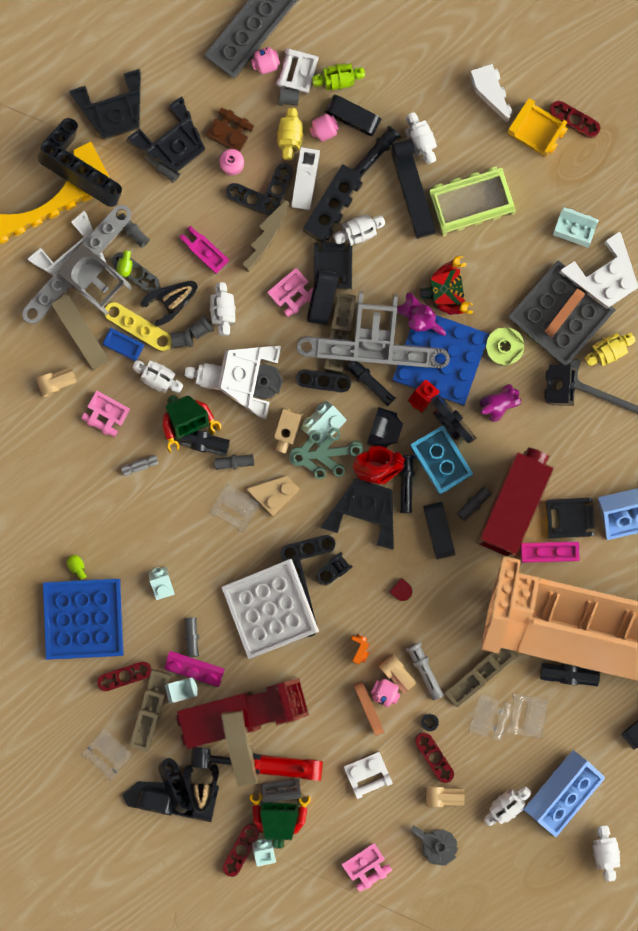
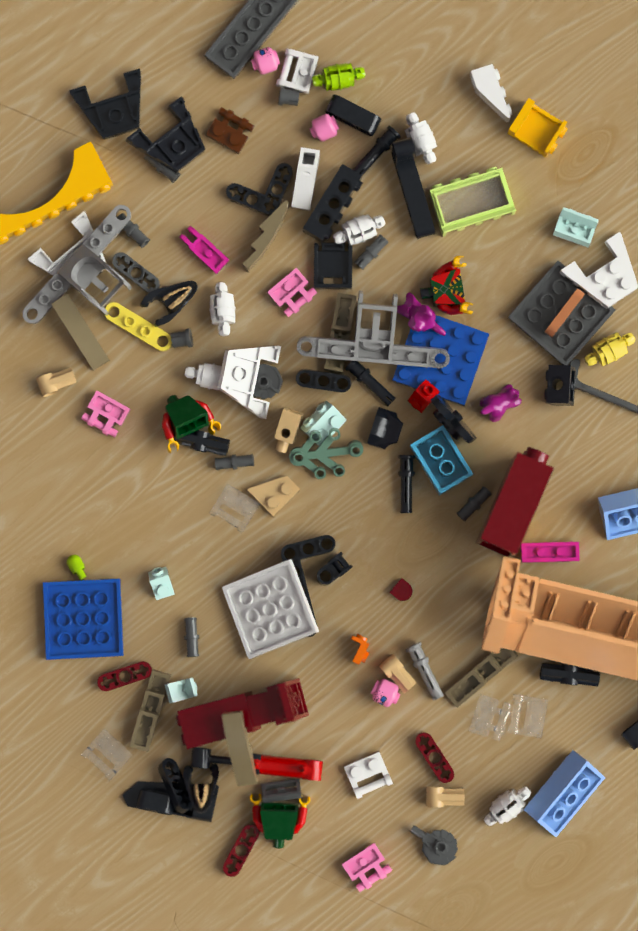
(74, 170): black beam -> none
(123, 344): blue tile -> none
(124, 264): lime cylinder -> none
(139, 465): light grey axle -> none
(157, 376): white piece -> none
(194, 668): dark pink plate -> none
(201, 327): dark grey bush -> none
(231, 168): bright pink head -> none
(263, 852): light aqua bracket -> none
(290, 134): light yellow piece -> none
(322, 297): black beam -> none
(367, 503): black wing -> none
(368, 708): nougat beam -> none
(371, 252): none -> dark grey pin
(372, 465): red helmet -> none
(424, 725): black bush -> none
(439, 530): black beam -> none
(505, 357): yellowish green plate -> none
(572, 517): black container -> none
(589, 121): dark red beam -> none
(606, 853): white piece -> none

